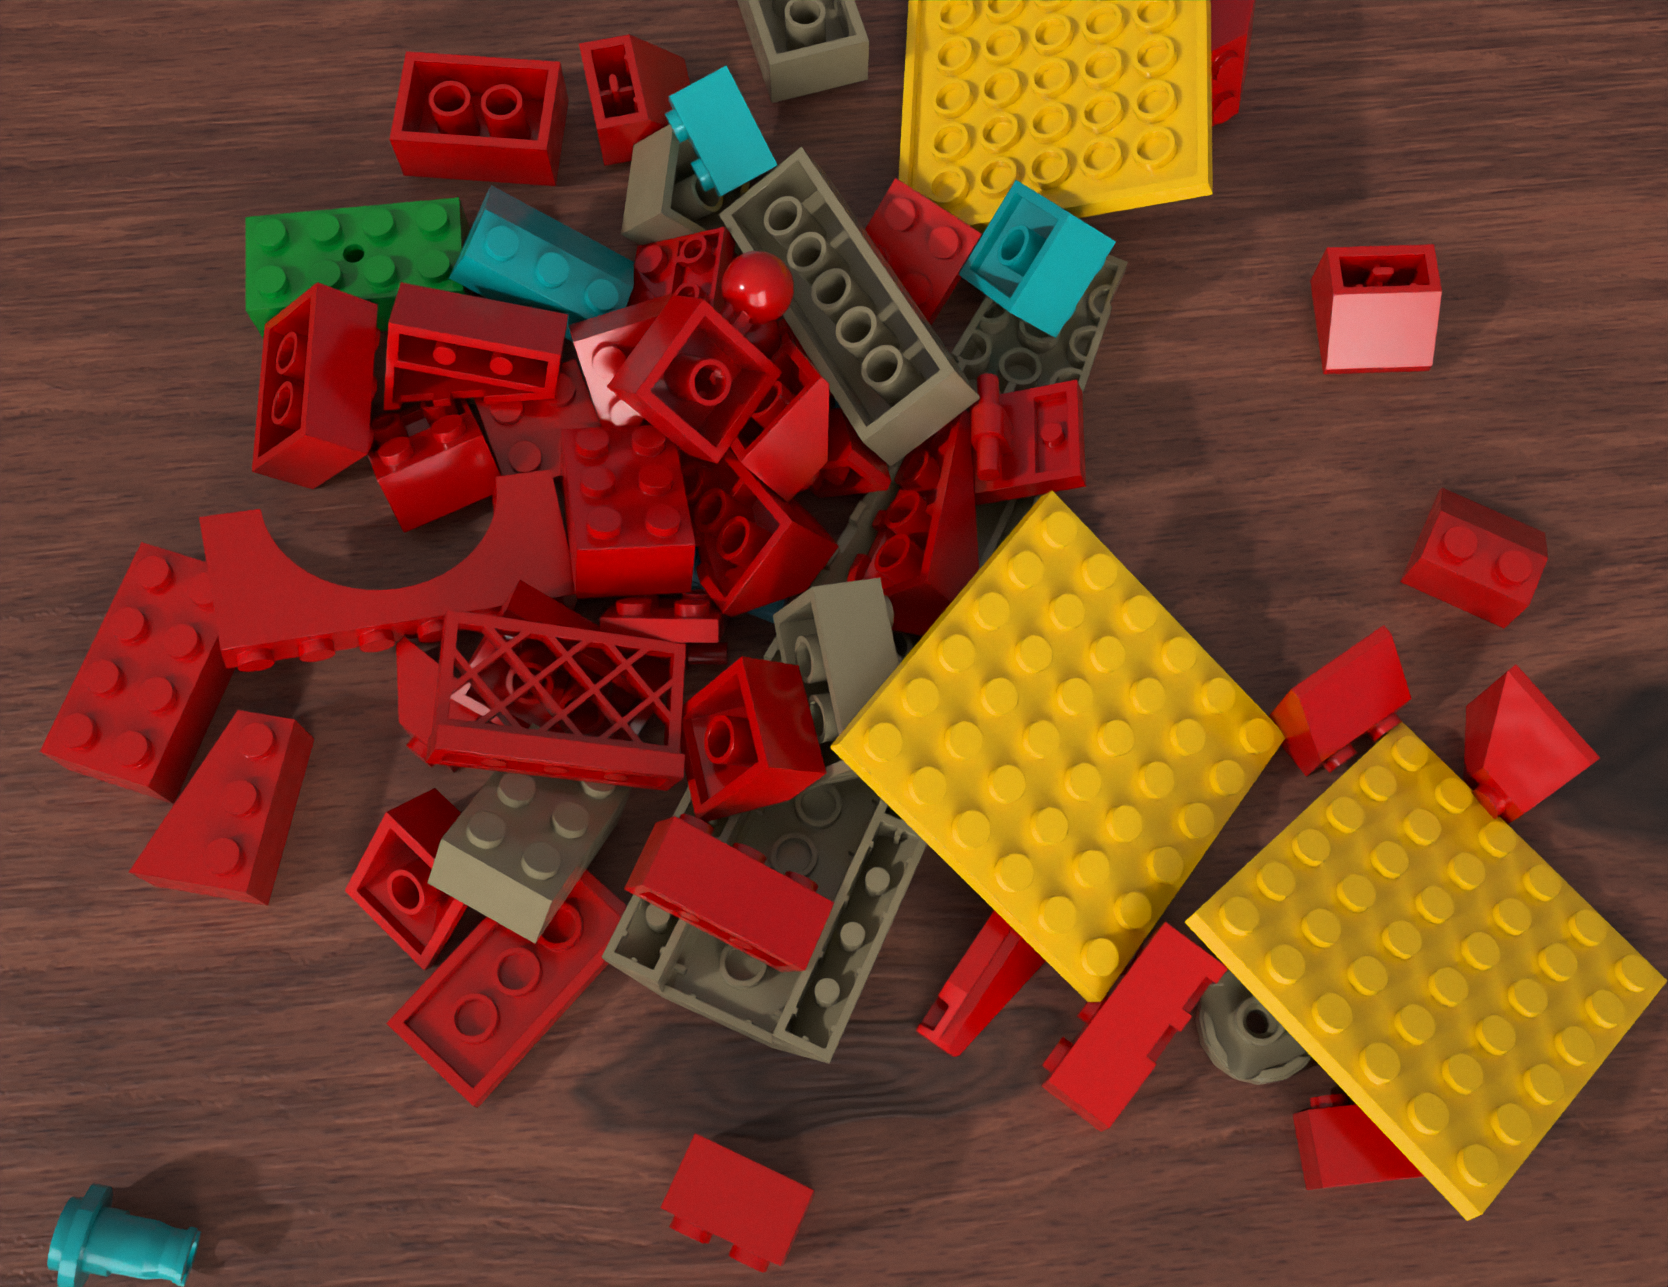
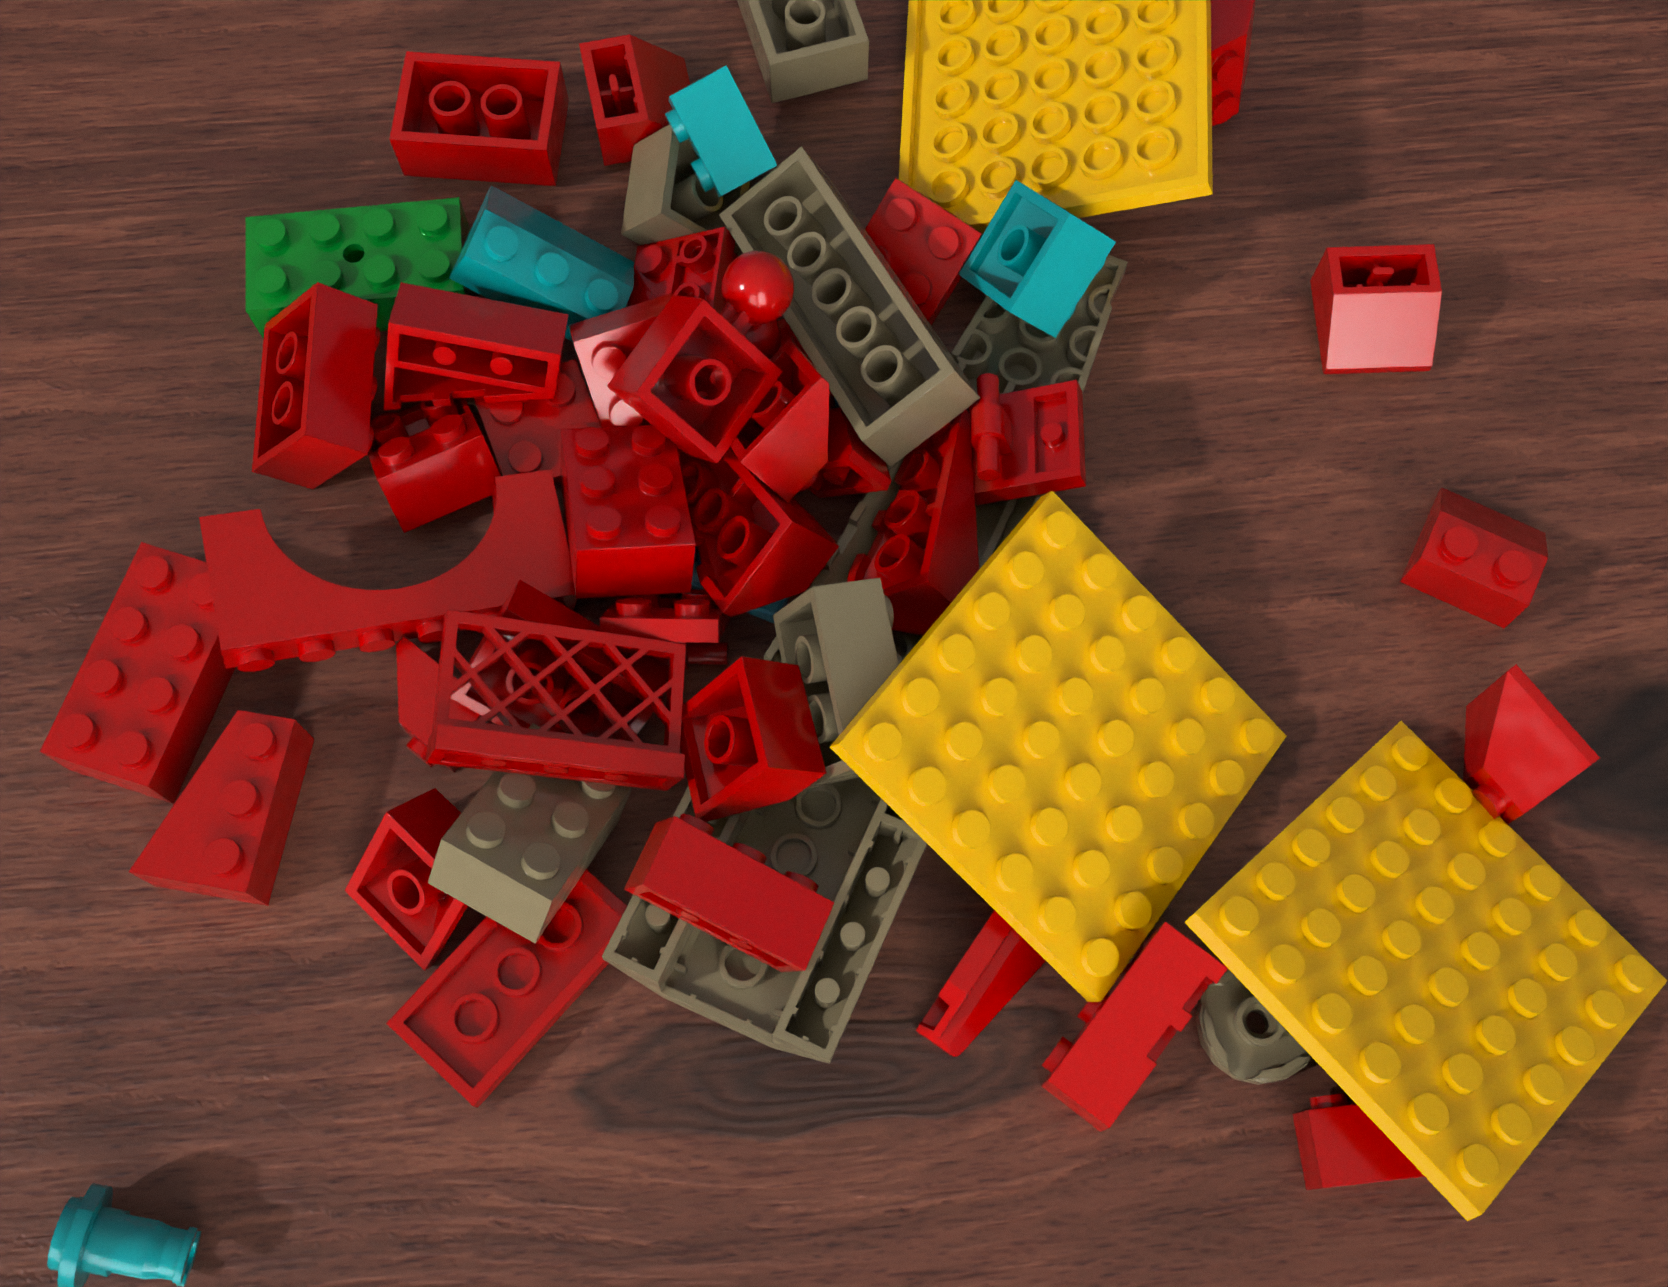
(737, 1201): red brick -> none
(1343, 704): red slope -> none

